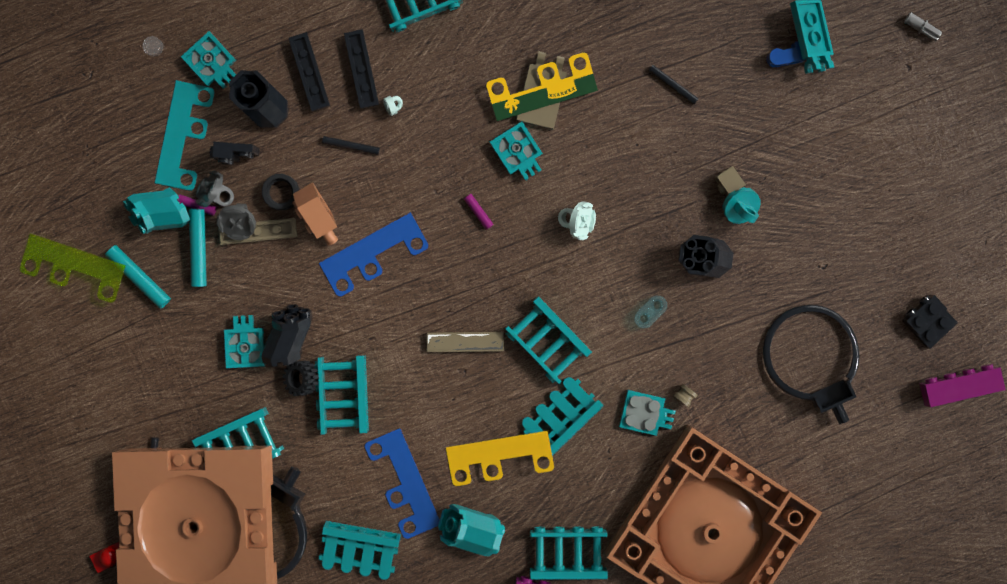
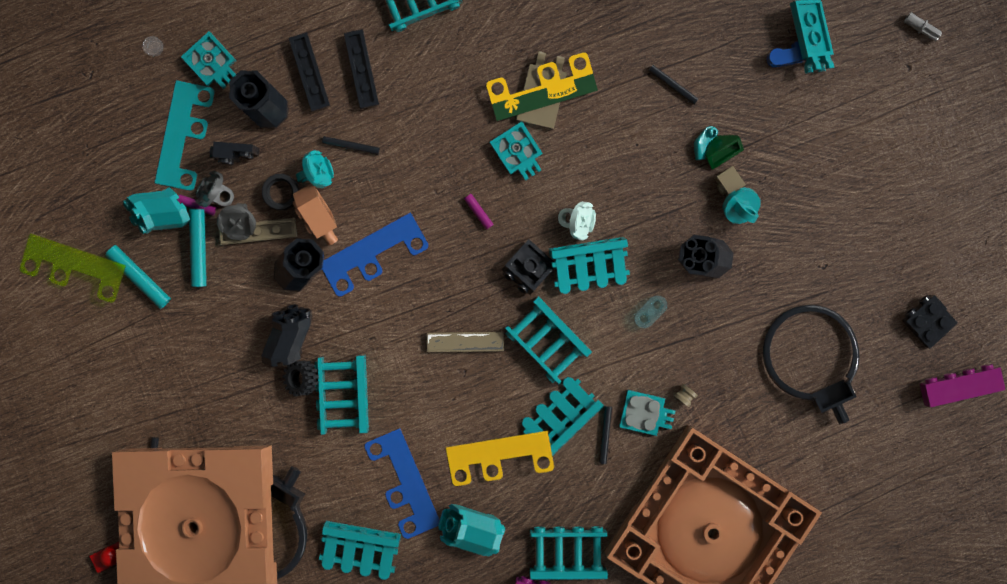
(240, 426): teal fence -> none
(244, 344): teal piece -> none
(298, 264): none -> black brick
(316, 170): none -> teal tile
(390, 106): light aqua tile -> none
(528, 267): none -> black plate
(580, 261): none -> teal fence
(605, 435): none -> black bar
(703, 140): none -> teal arm
(722, 149): none -> dark green slope

